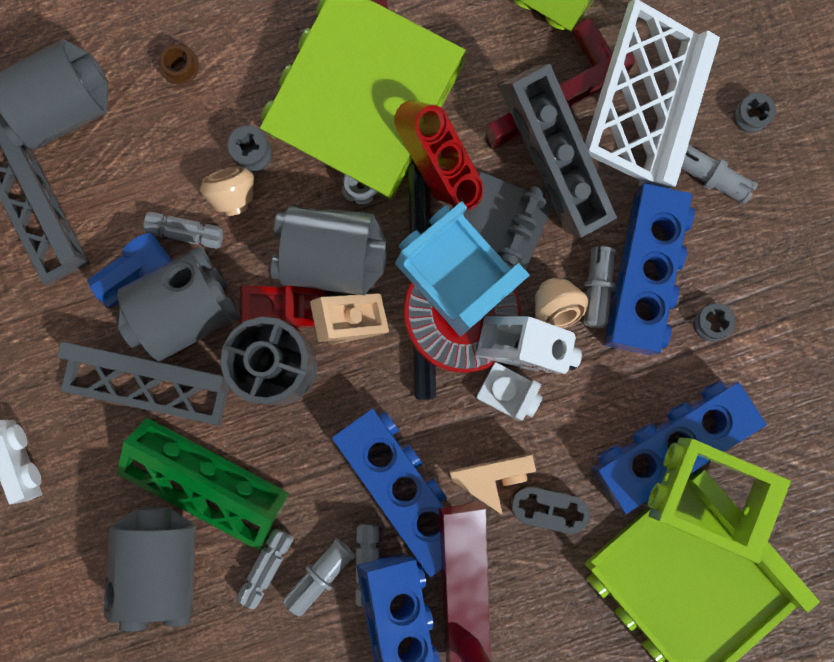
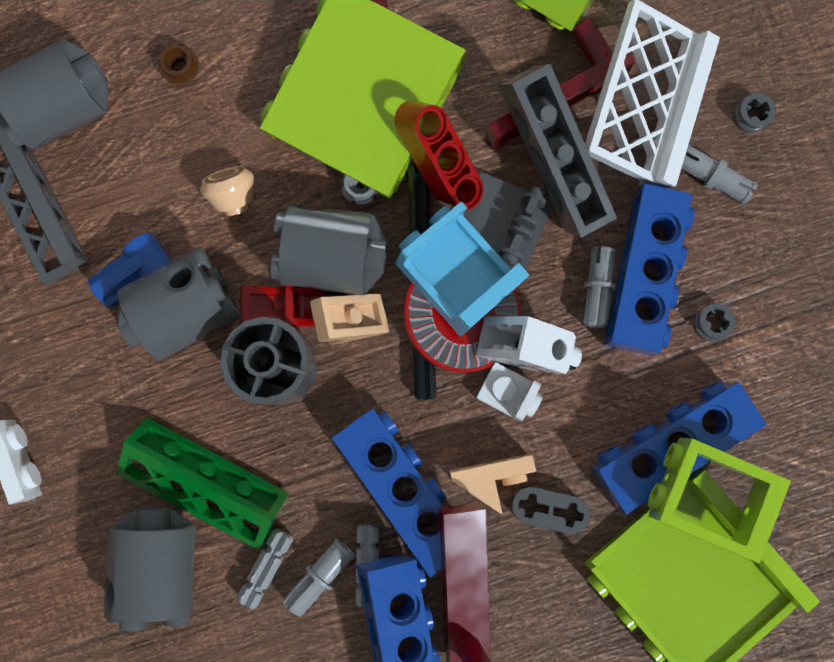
(141, 367): dark grey fence -> none
(183, 230): light grey axle -> none
(254, 157): dark grey wheel -> none
(560, 303): light nougat cone -> none

